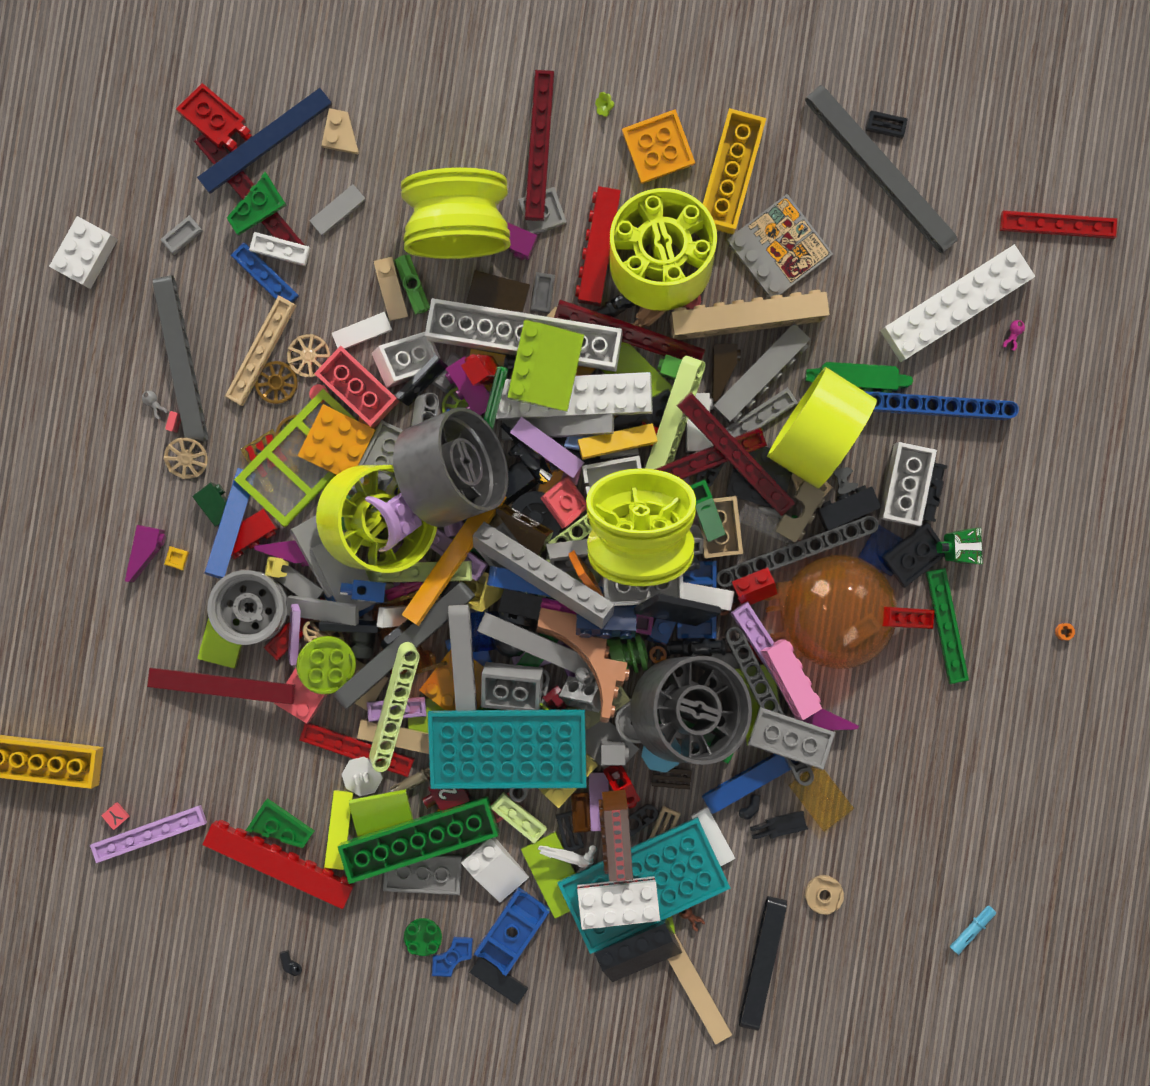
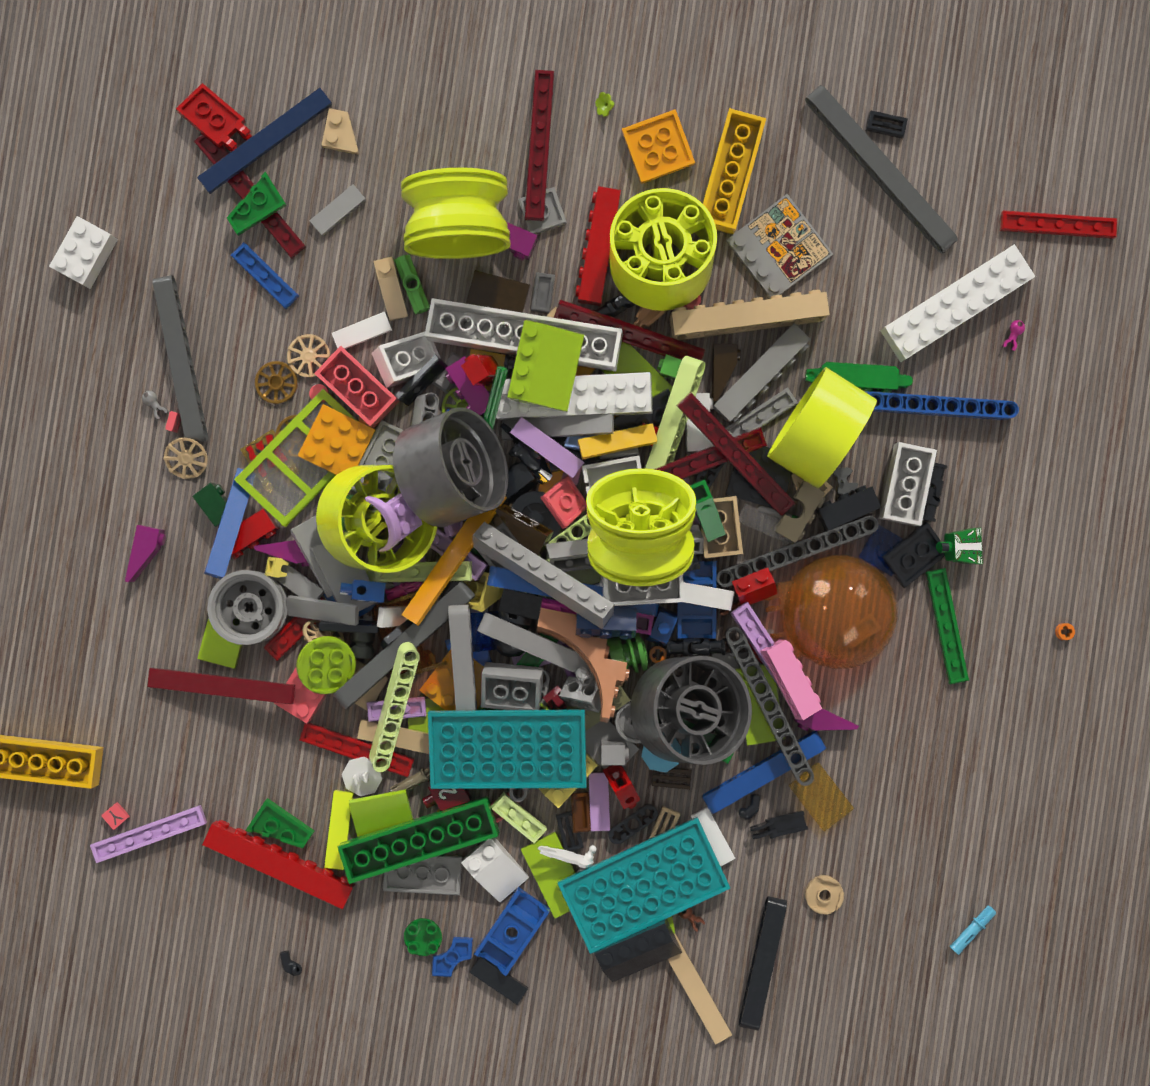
(176, 558): yellow tile -> none
(181, 235): light grey tile -> none
(260, 350): tan tile -> none
(279, 249): white tile -> none
(294, 630): lavender tile -> none
(584, 573): orange tile -> none
(615, 835): reddish brown brick -> none
(618, 903): white brick -> none
(677, 610): black tile -> none
(791, 738): light grey tile -> none
(908, 617): red tile -> none

